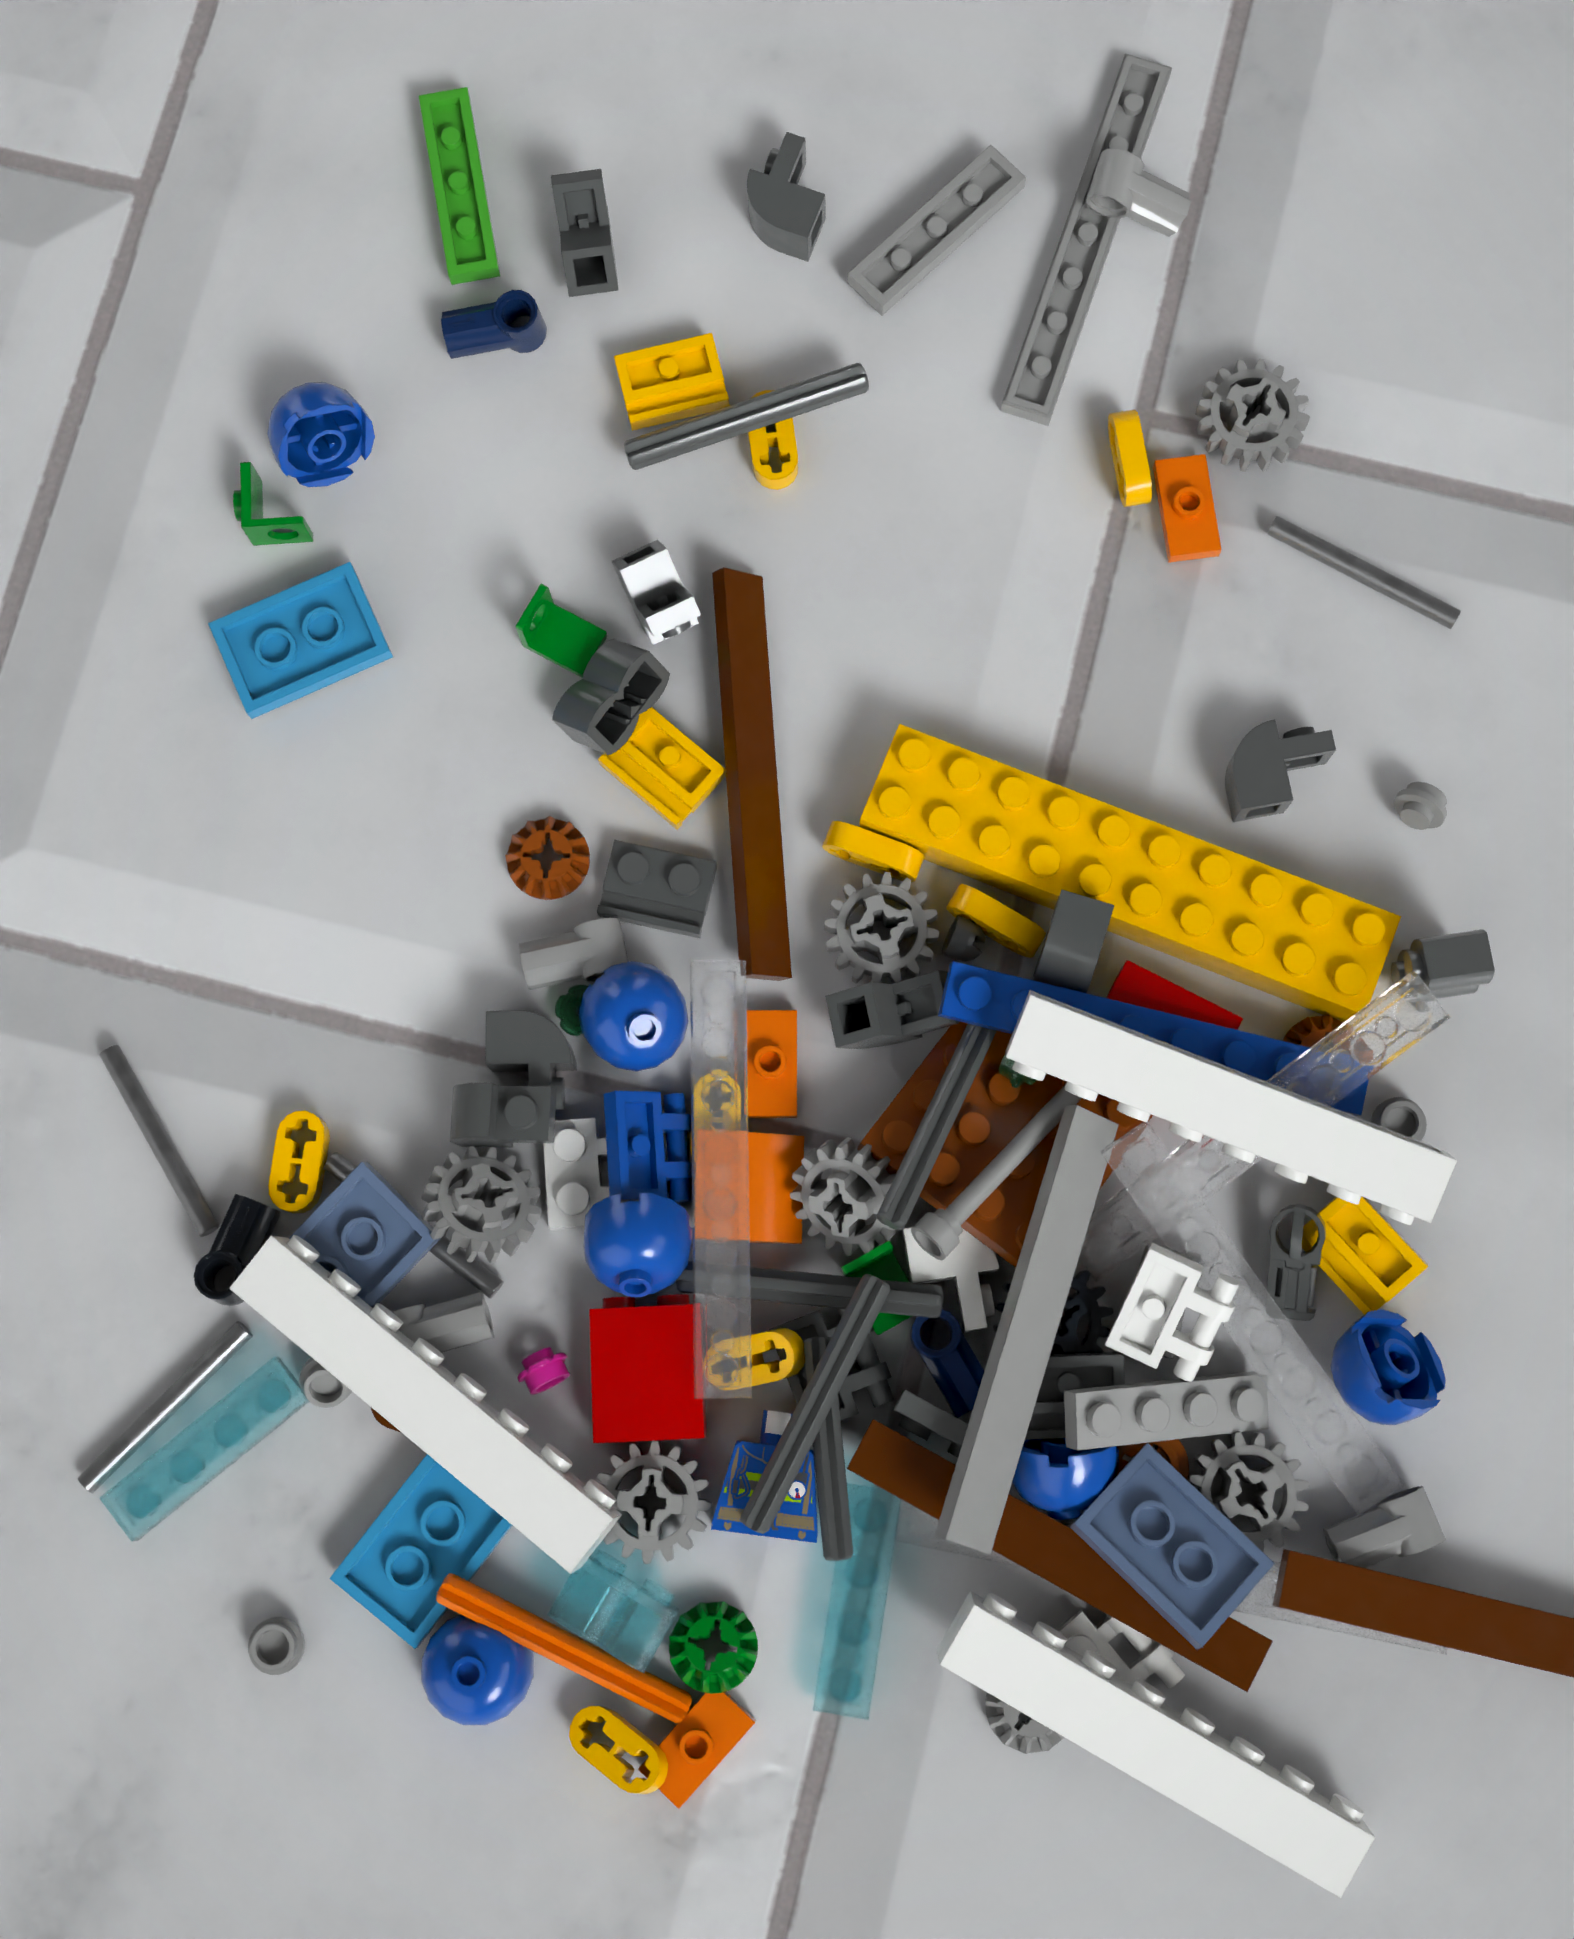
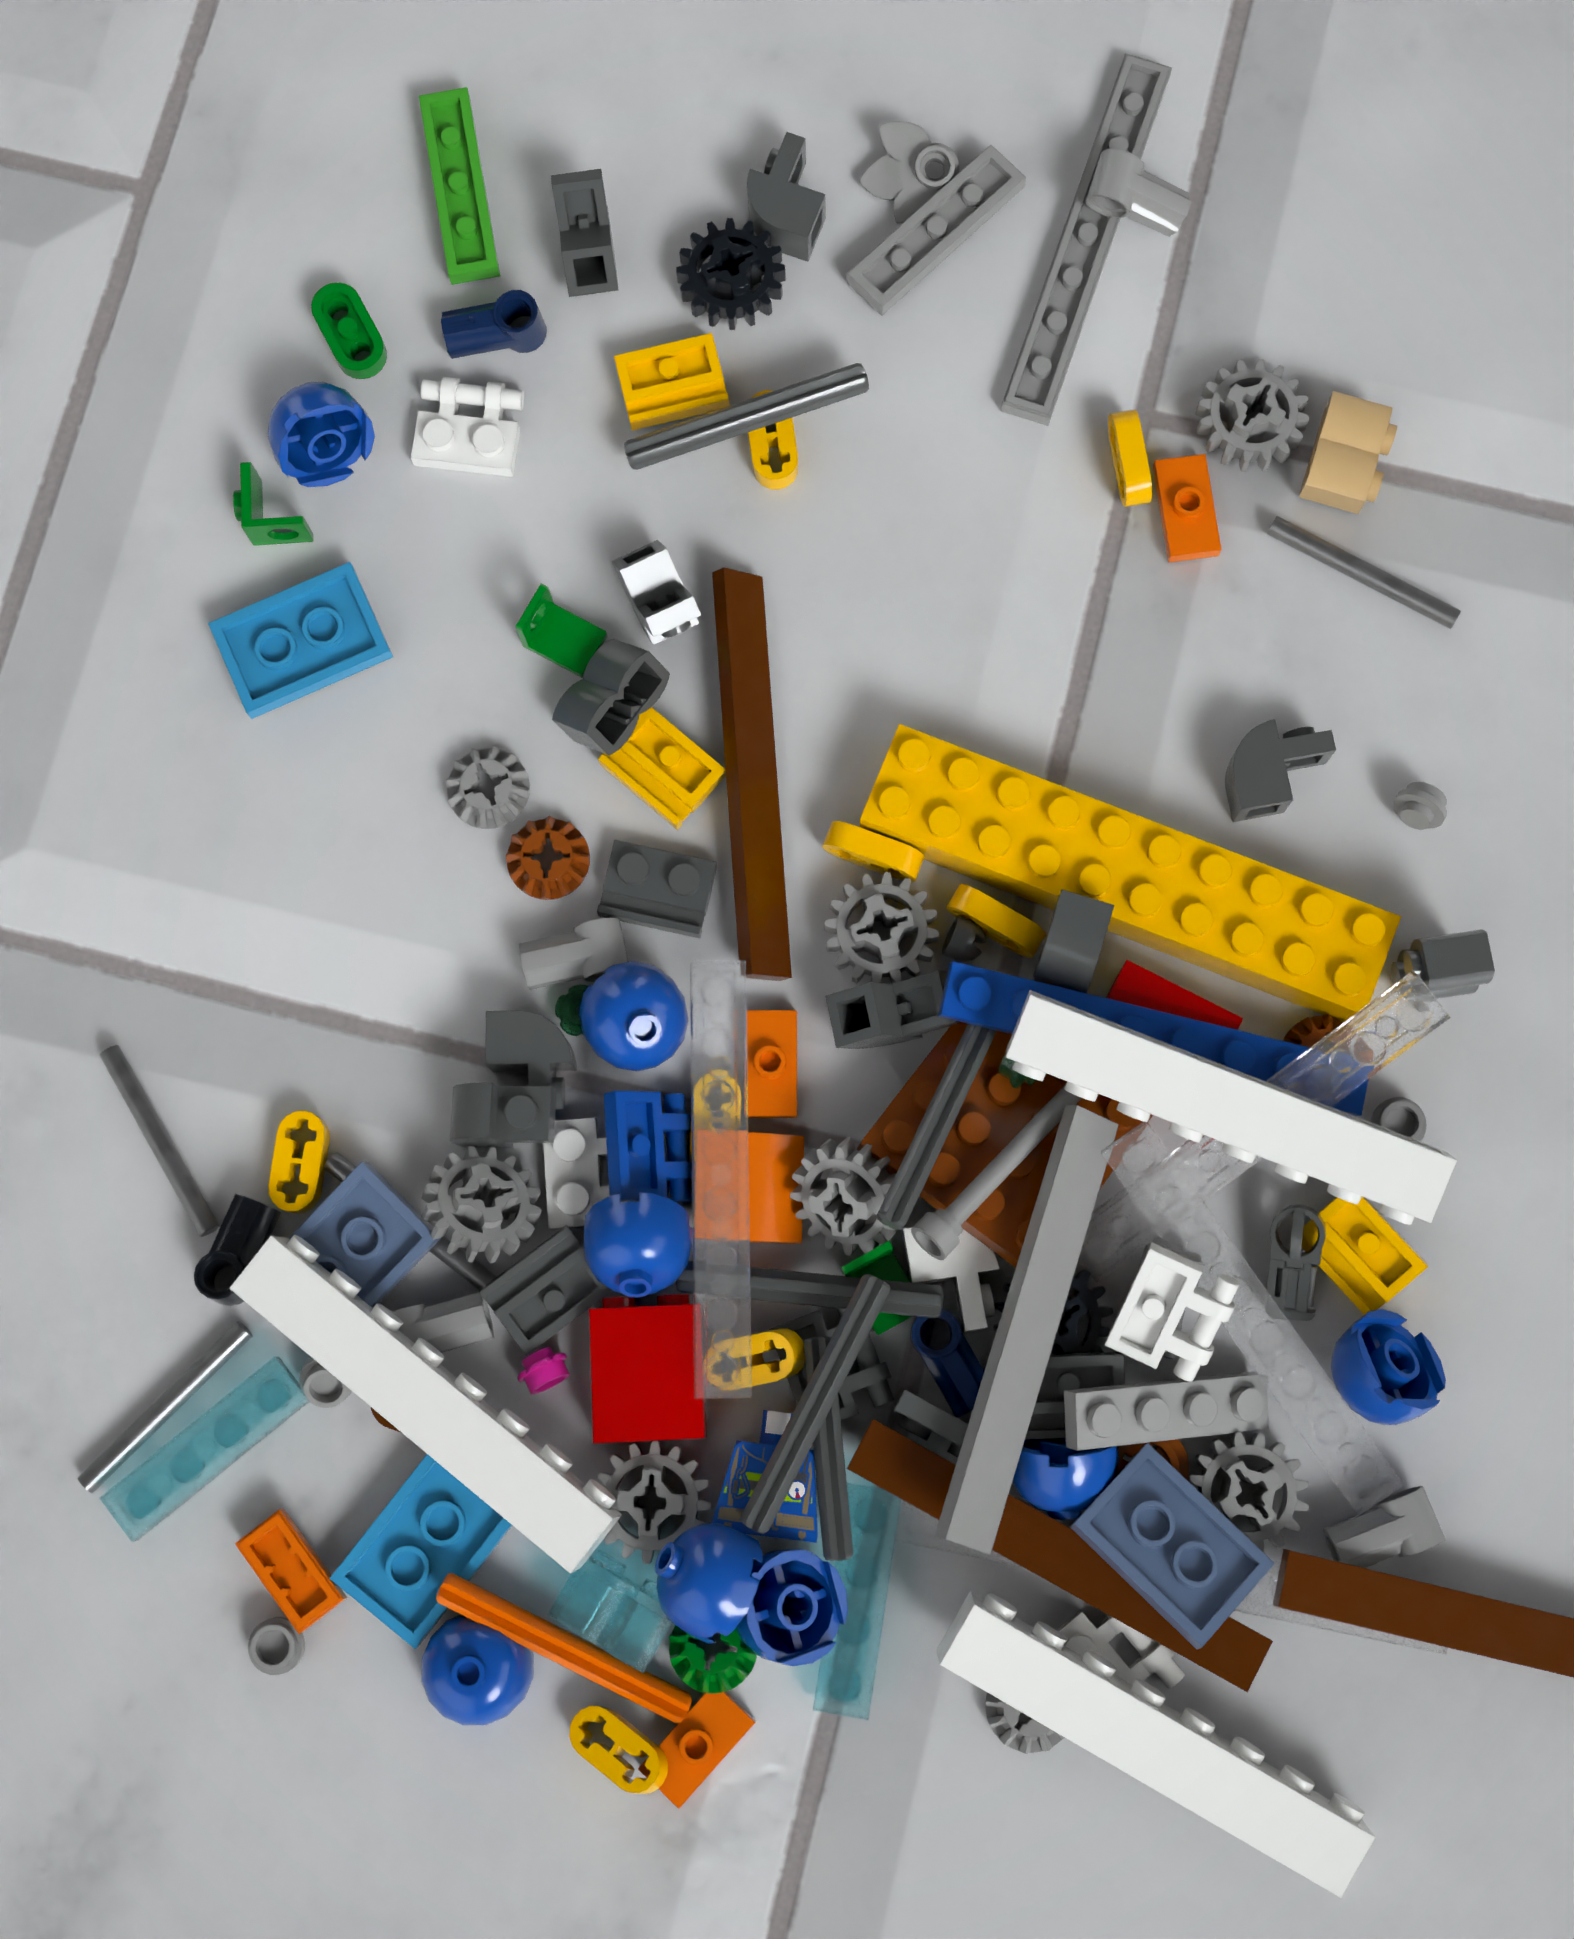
(290, 1570): none -> orange plate
(351, 333): none -> green plate
(467, 442): none -> white plate
(510, 794): none -> light grey gear
(544, 1290): none -> dark grey plate
(707, 1579): none -> blue cylinder
(716, 289): none -> black gear
(794, 1608): none -> blue cylinder
(902, 171): none -> light grey plate
(1347, 453): none -> tan brick

